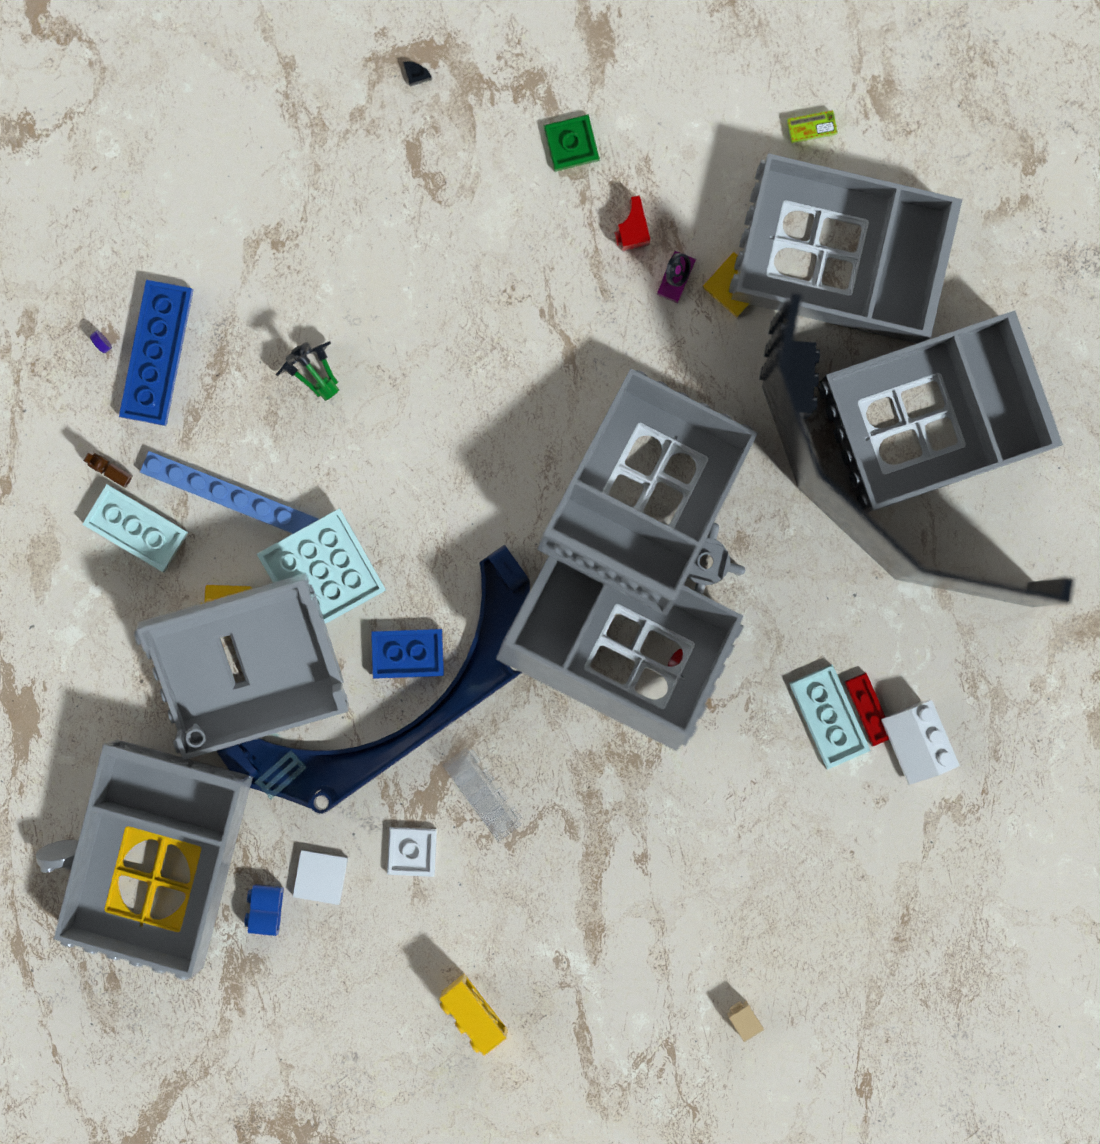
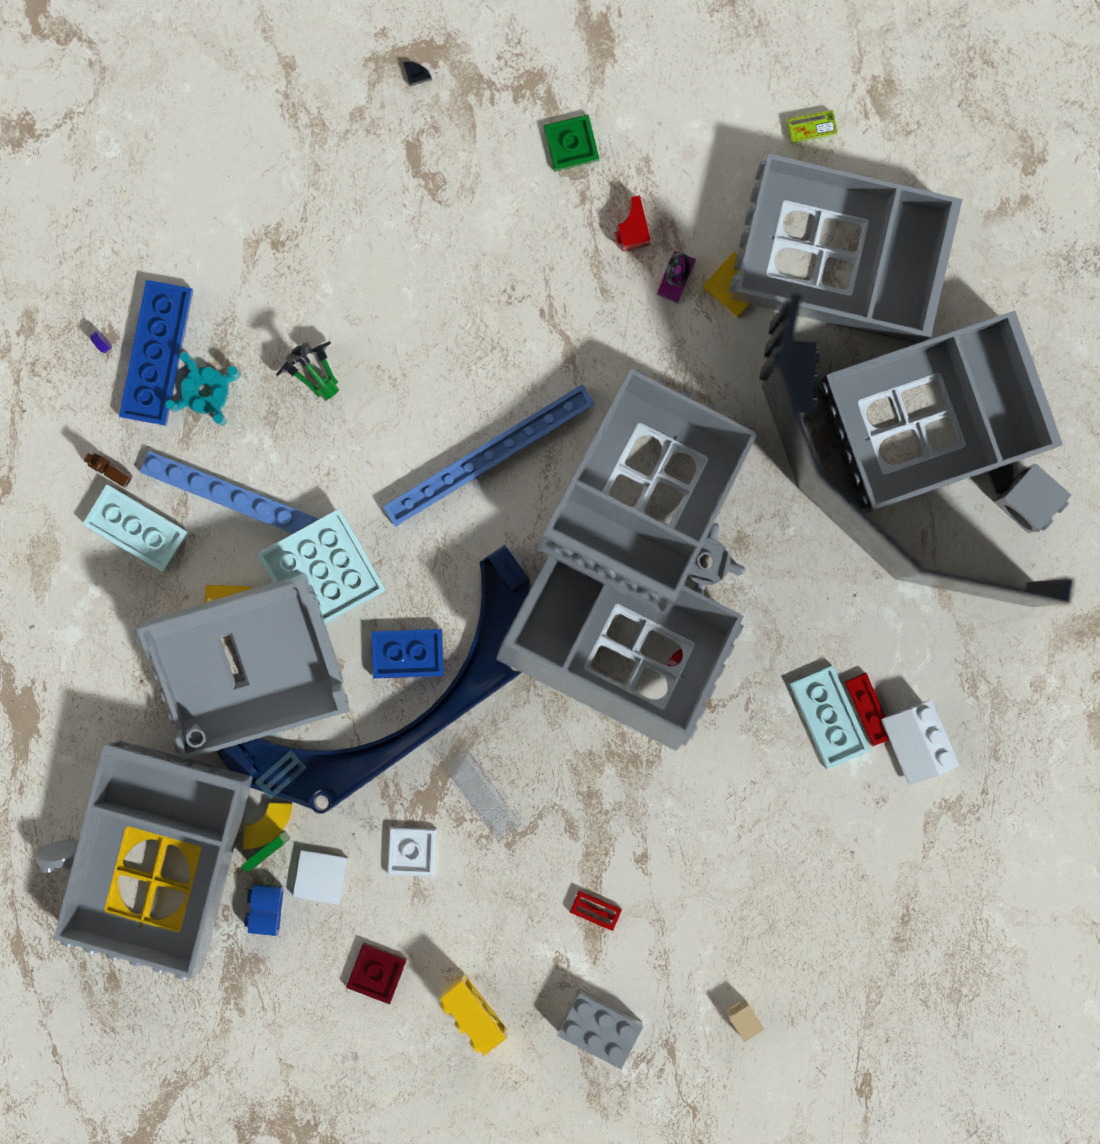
(195, 380): none -> teal plate
(266, 852): none -> green tile
(268, 827): none -> yellow tile
(376, 973): none -> dark red tile
(489, 455): none -> medium blue plate
(577, 902): none -> red tile
(600, 1029): none -> light grey brick
(1001, 478): none -> black tile
(1033, 499): none -> light grey brick

